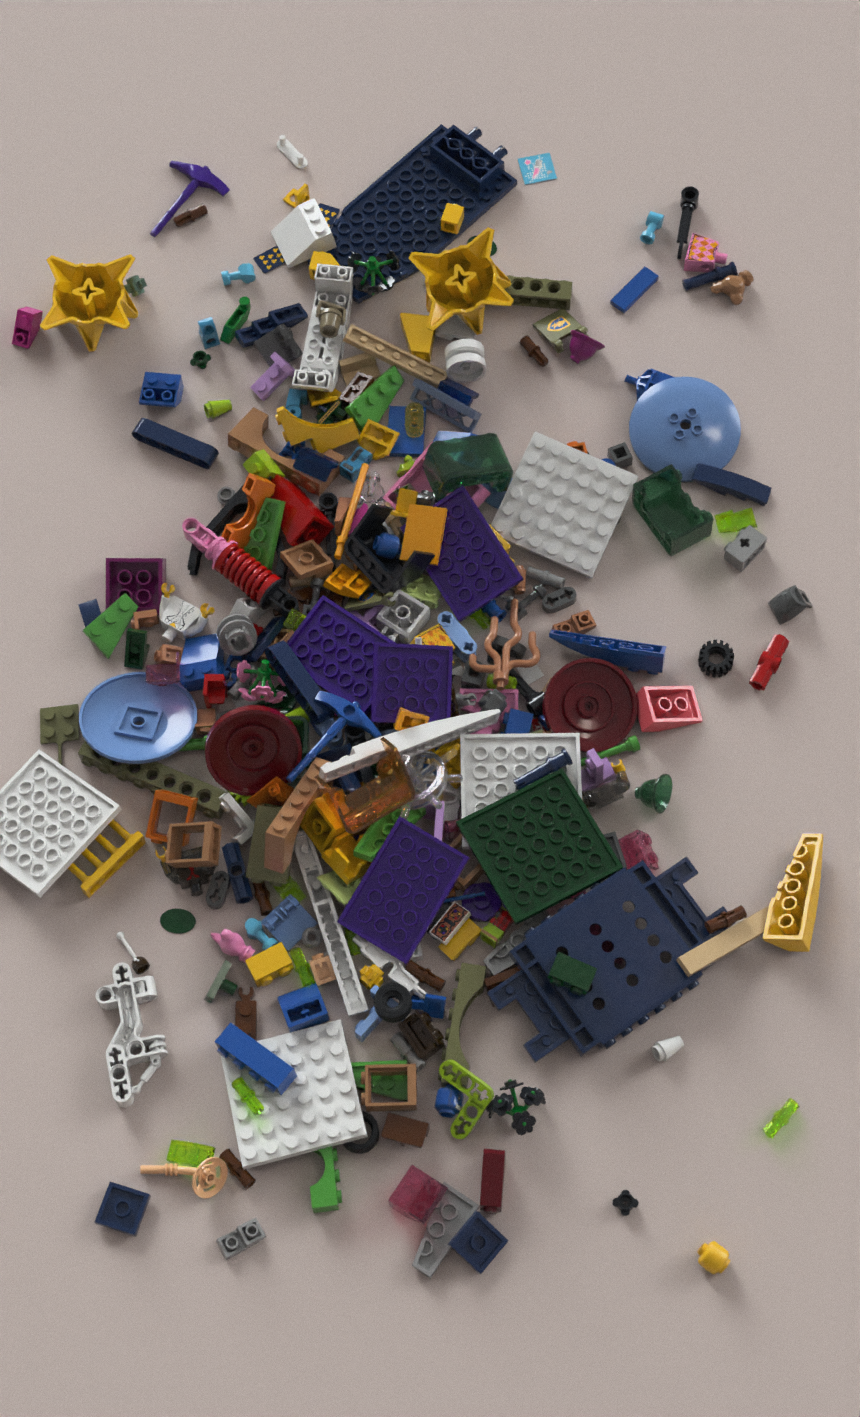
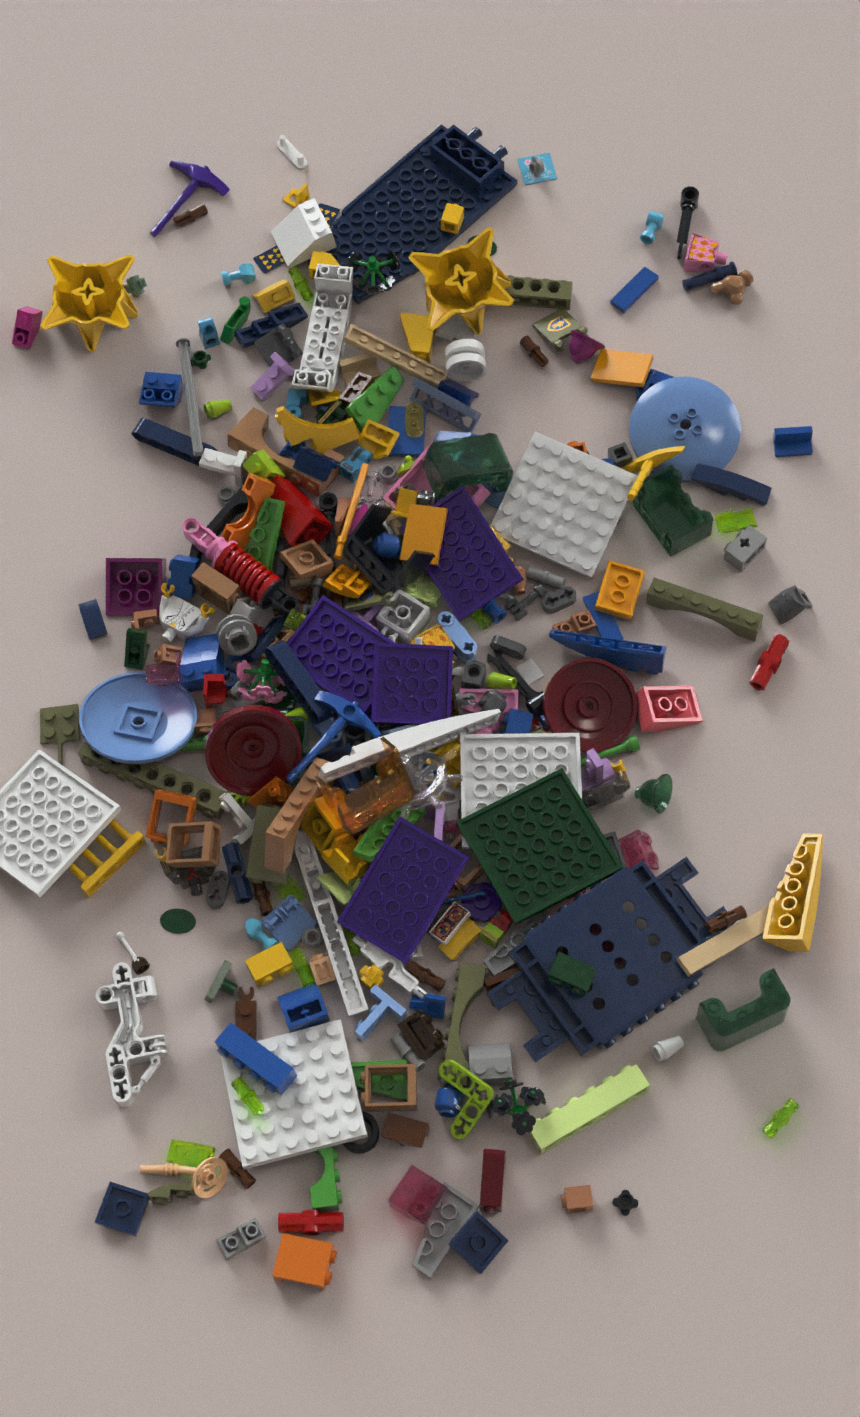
(111, 624): bright green wing -> none
(165, 1193): none -> olive slope
(181, 576): none -> blue brick
(183, 345): none -> light grey axle
(216, 588): none -> medium nougat window
(225, 464): none -> white bracket
(233, 944): bright pink animal -> none
(274, 295): none -> yellow panel
(300, 283): none -> clear neon green pin
(304, 1261): none -> orange panel
(311, 1222): none -> red piece
(330, 318): dark tan piece -> none
(387, 469): none -> light grey plate
(395, 1014): black tyre -> none
(407, 719): light orange slope -> none
(491, 1063): none -> light grey slope
(502, 668): nougat plant -> none
(536, 166): none -> light grey plate
(550, 766): dark blue pin -> none
(577, 1199): none -> nougat brick
(589, 1108): none -> yellowish green brick
(605, 622): none -> blue tile
(619, 590): none -> light orange tile
(622, 368): none -> light orange tile
(646, 463): none -> yellow piece
(674, 597): none -> olive arch
(713, 1257): yellow head -> none
(718, 648): black tyre -> none
(731, 1028): none -> clear green windscreen
(793, 441): none -> blue panel

